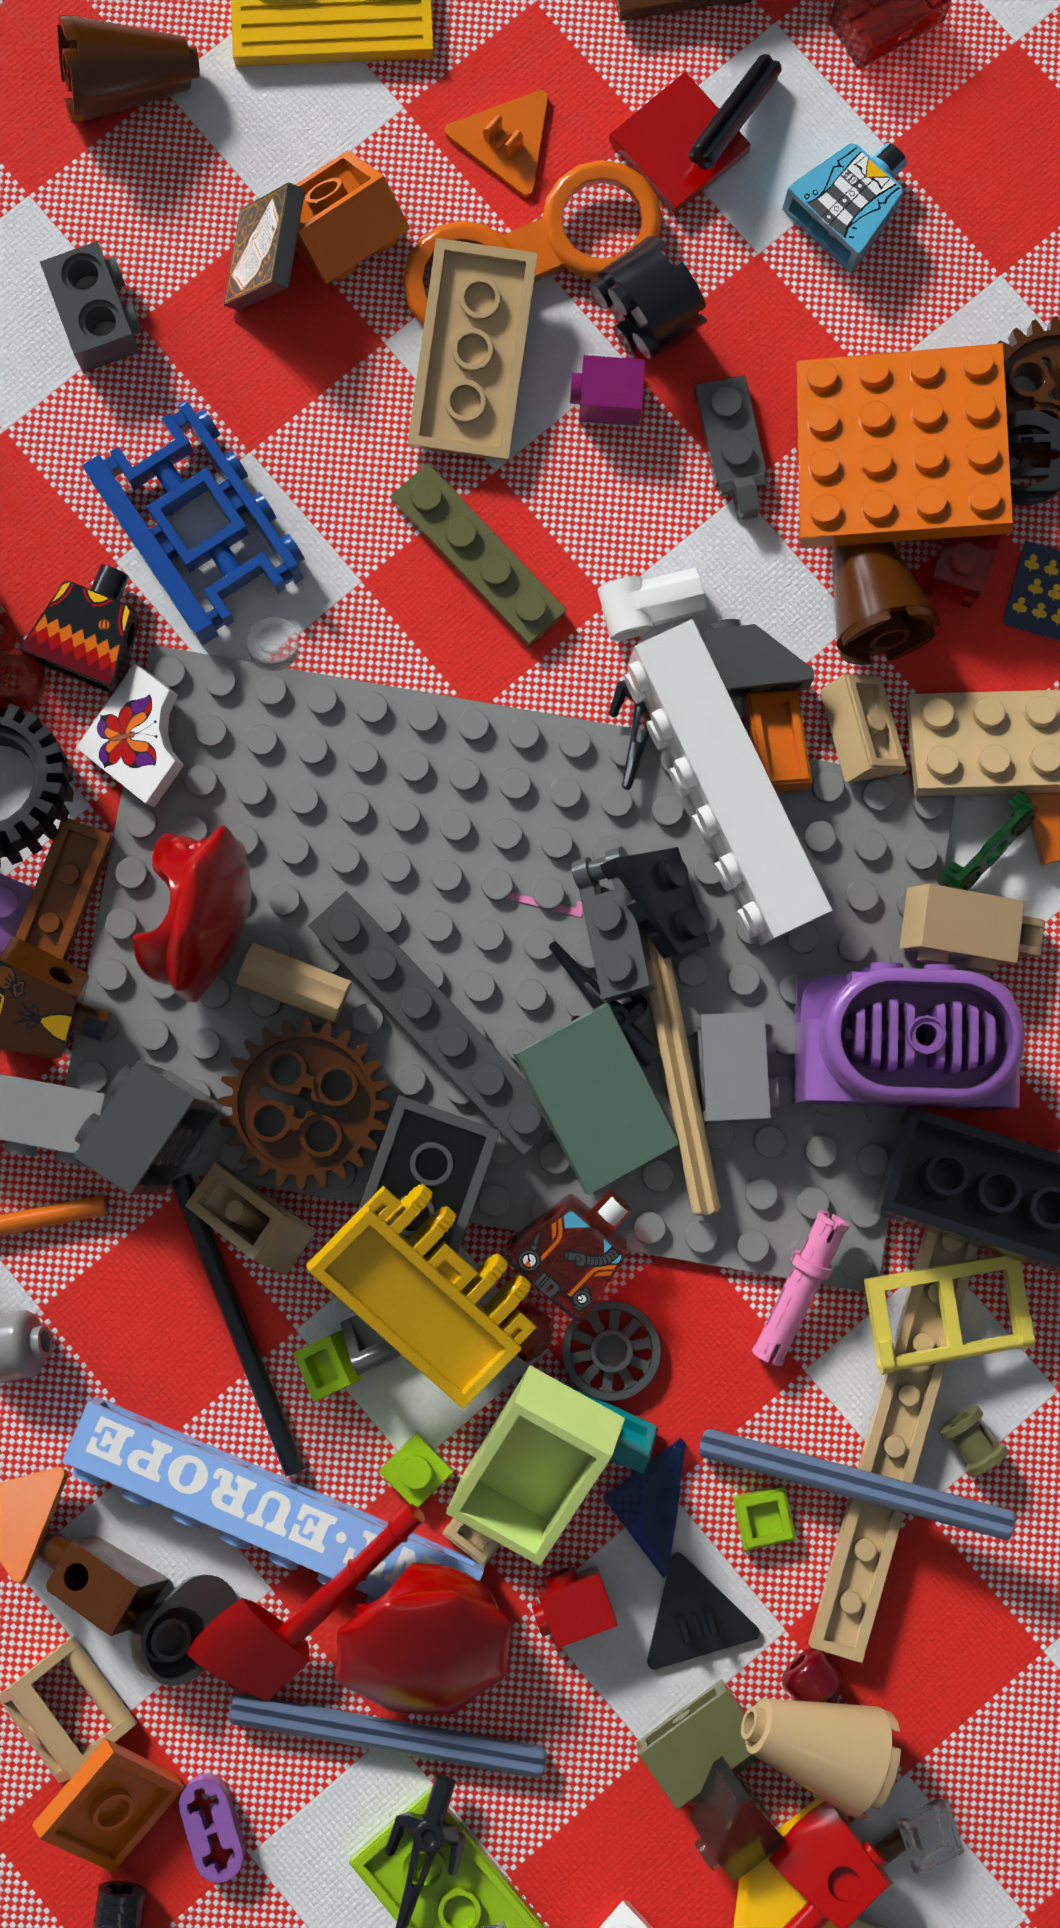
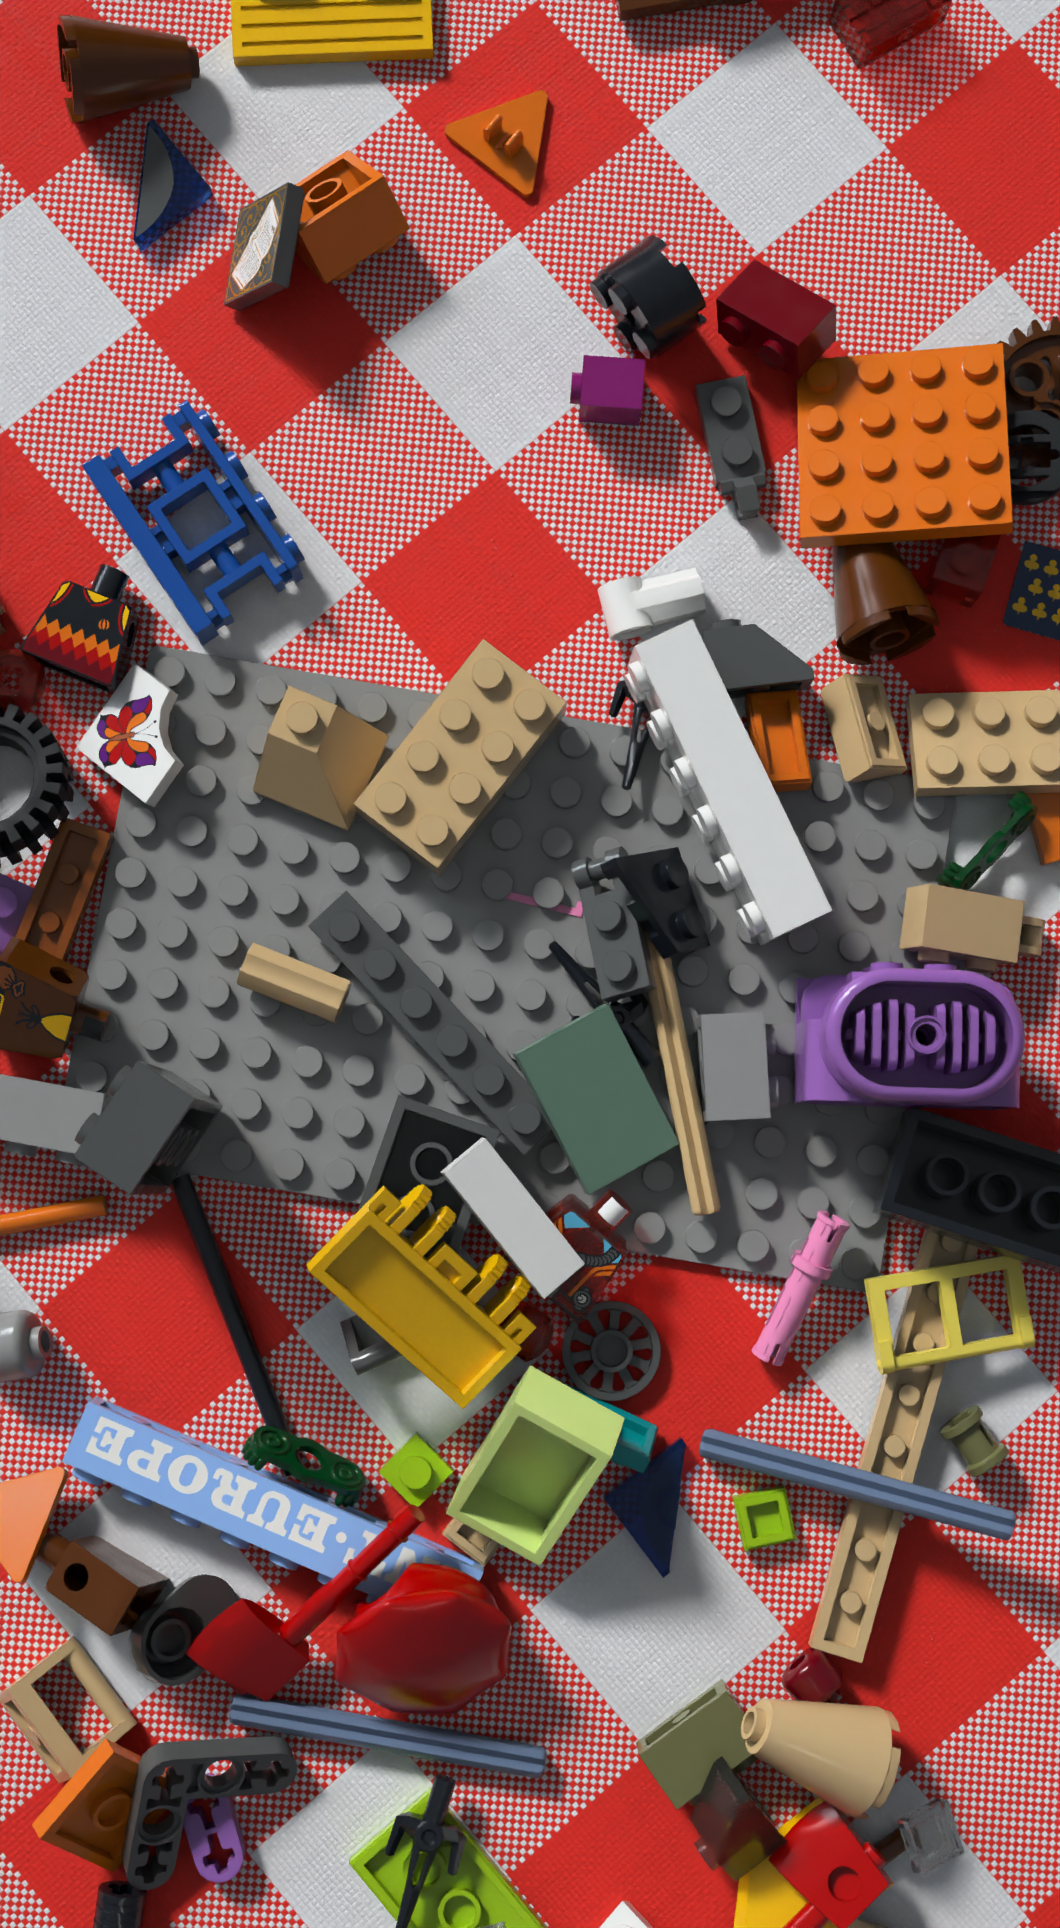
(87, 308): dark grey brick -> none
(167, 188): none -> tile
(187, 1780): none -> dark grey beam
(205, 912): red piece -> none
(250, 1219): tan slope -> none
(273, 643): clear tile -> none
(279, 1449): none -> dark green piece
(290, 1149): reddish brown gear -> none
(318, 758): none -> tan slope
(326, 1366): lime plate -> none
(460, 757): none -> tan brick
(472, 349): tan plate -> none
(478, 555): olive plate -> none
(512, 1217): none -> white tile
(544, 235): orange bar -> none
(573, 1606): red brick -> none
(661, 136): red tile -> none
(694, 1618): black piece -> none
(735, 112): black axle -> none
(776, 319): none -> dark red brick
(848, 200): torso -> none

